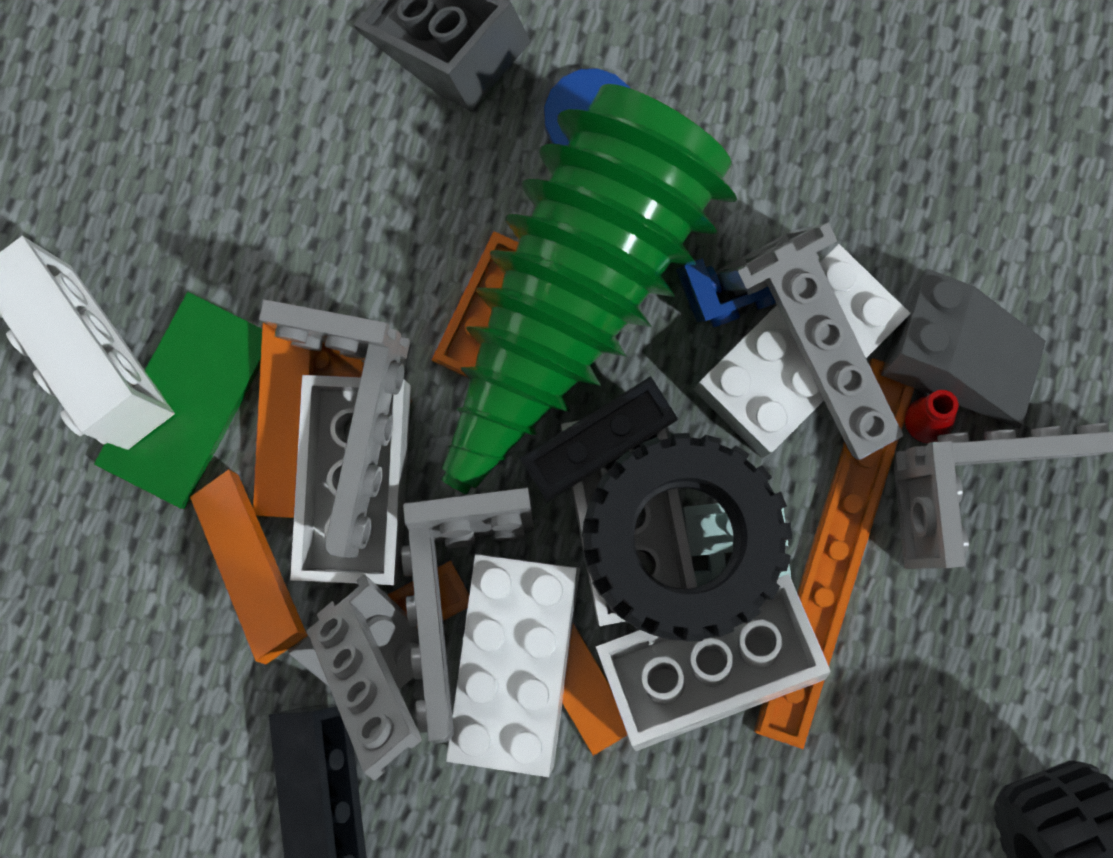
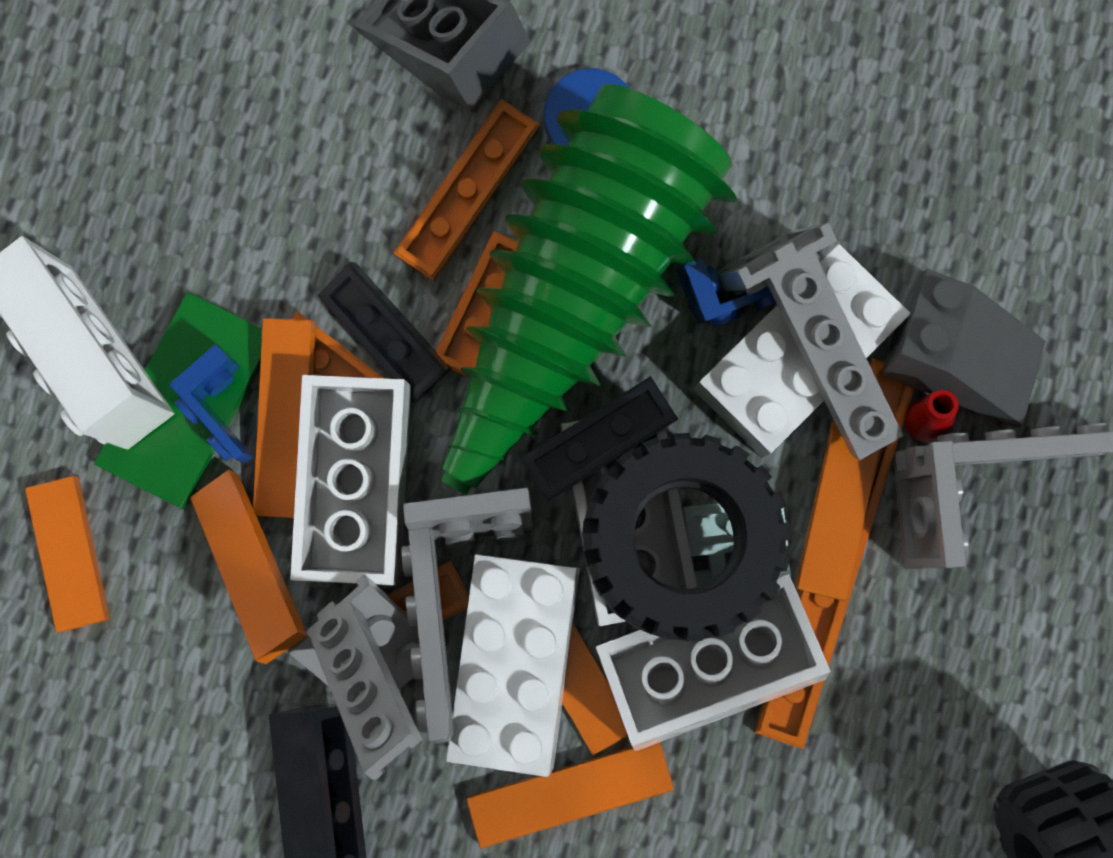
(67, 554): none -> orange tile
(206, 377): none -> blue bracket
(370, 422): light grey bracket -> none
(383, 330): none -> black tile
(467, 190): none -> orange tile
(569, 794): none -> orange tile
(836, 520): none -> orange tile

